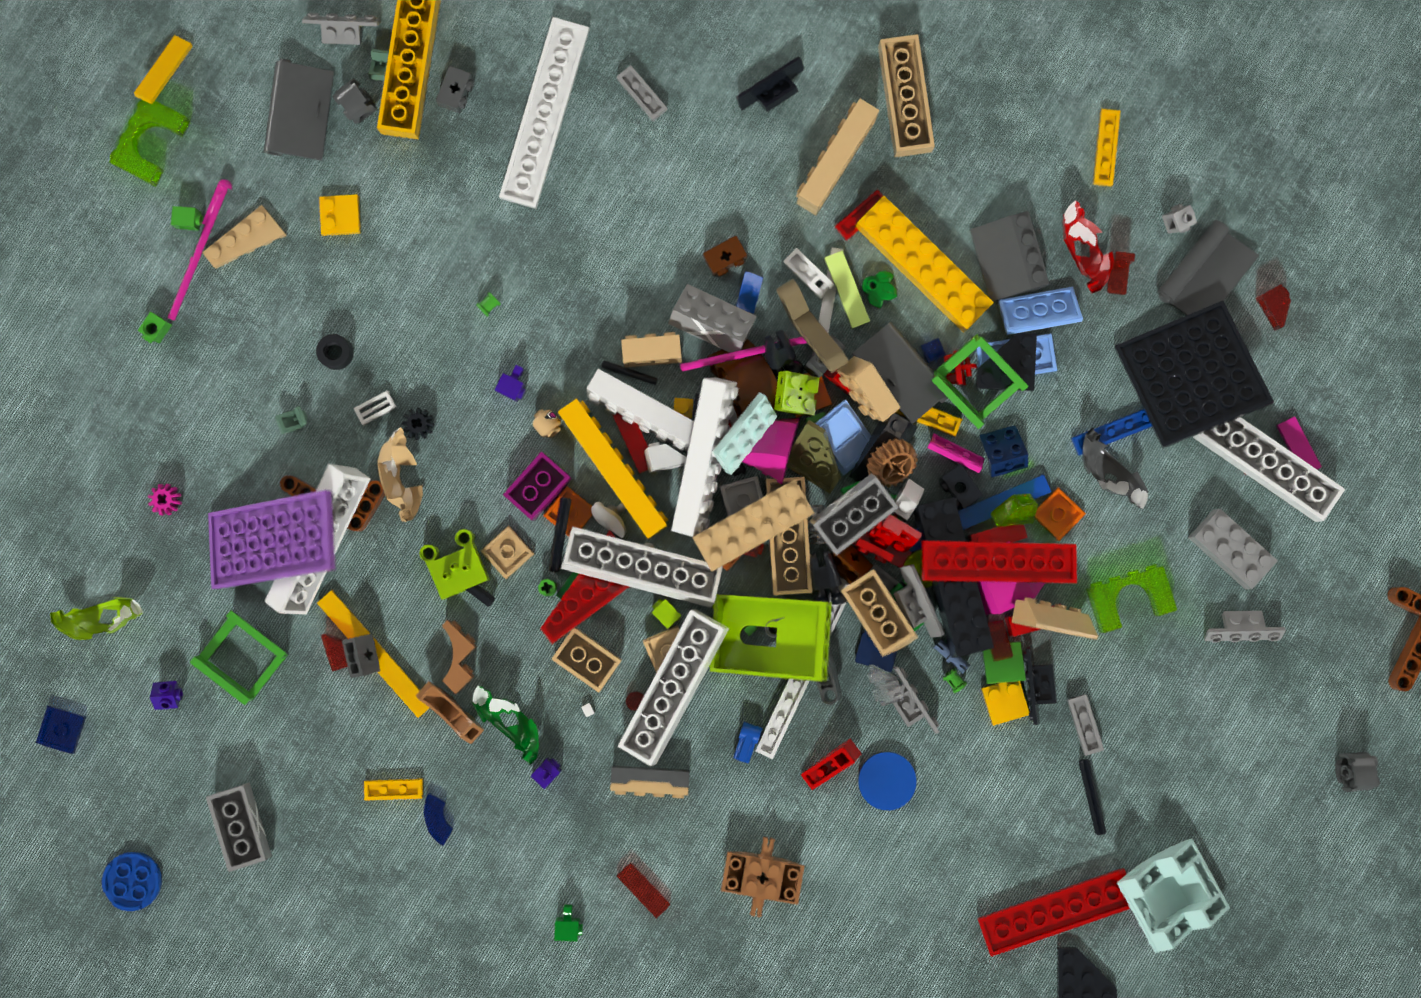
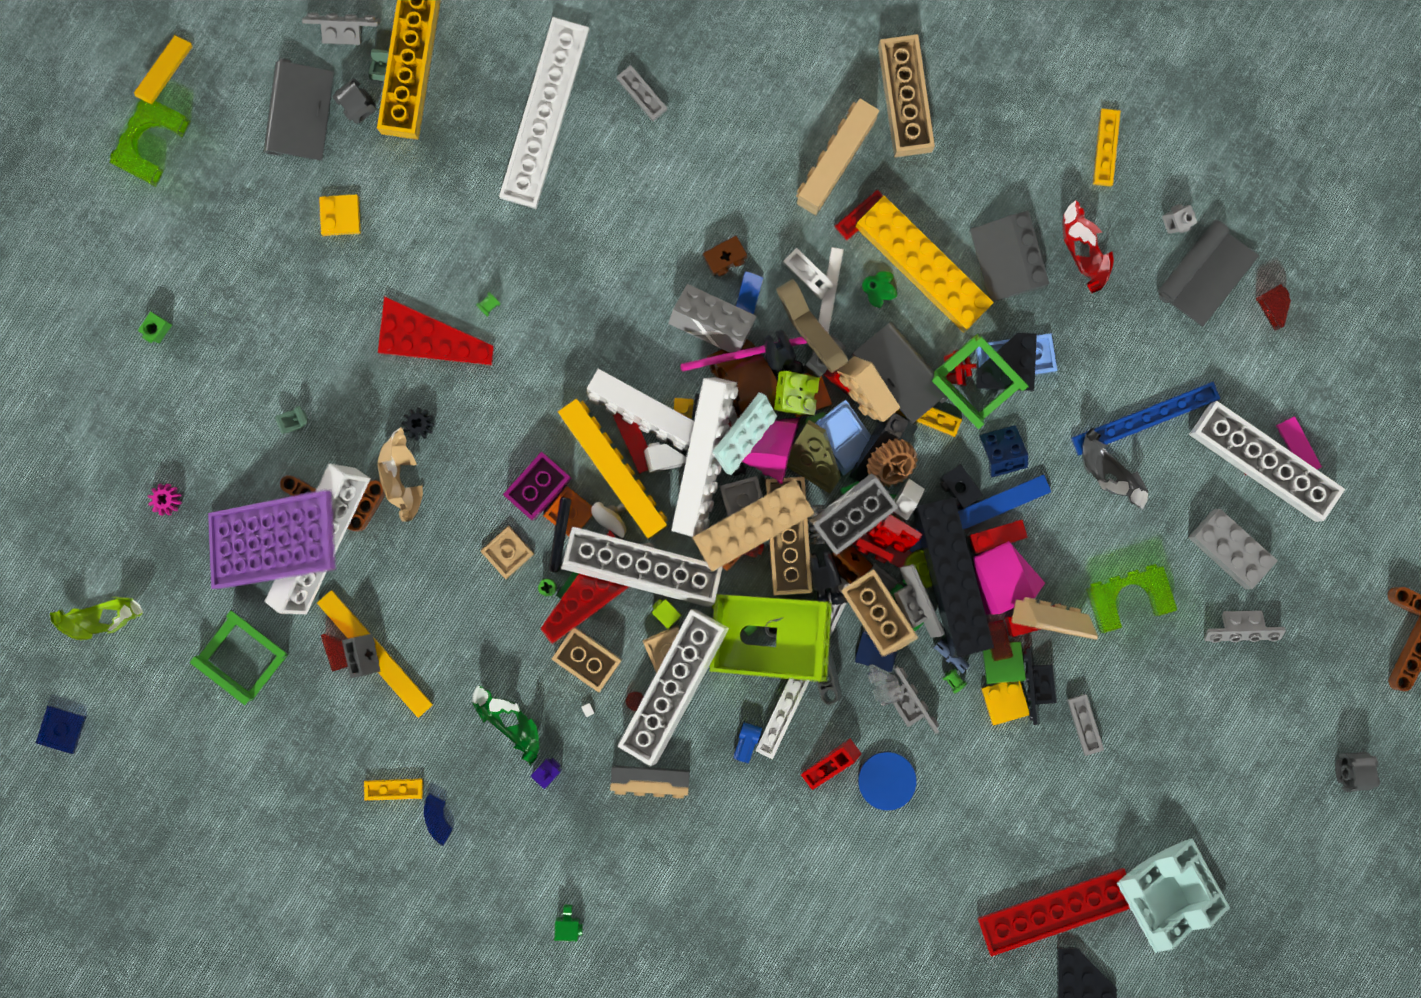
(132, 881): blue tile -> none
(166, 695): dark purple brick -> none
(186, 218): bright green brick -> none
(209, 220): dark pink bar -> none
(238, 827): light grey brick -> none
(249, 234): tan wing -> none
(323, 347): black tyre -> none
(389, 400): white tile -> none
(420, 336): none -> red wing
(449, 710): medium nougat arch -> none
(453, 80): dark grey brick -> none
(458, 674): medium nougat arch -> none
(459, 570): lime piece -> none
(511, 386): dark purple brick -> none
(546, 423): tan head -> none
(629, 372): black bar -> none
(643, 890): clear red tile -> none
(651, 350): tan brick -> none
(773, 88): black bracket -> none
(782, 875): medium nougat slope -> none
(847, 289): yellowish green tile -> none
(933, 350): clear blue tile -> none
(956, 453): dark pink tile -> none
(999, 562): red plate -> none
(1016, 510): clear neon green slope -> none
(1040, 310): light blue tile -> none
(1058, 514): orange tile -> none
(1092, 797): black axle -> none
(1119, 275): clear red bracket -> none
(1193, 374): black plate -> none

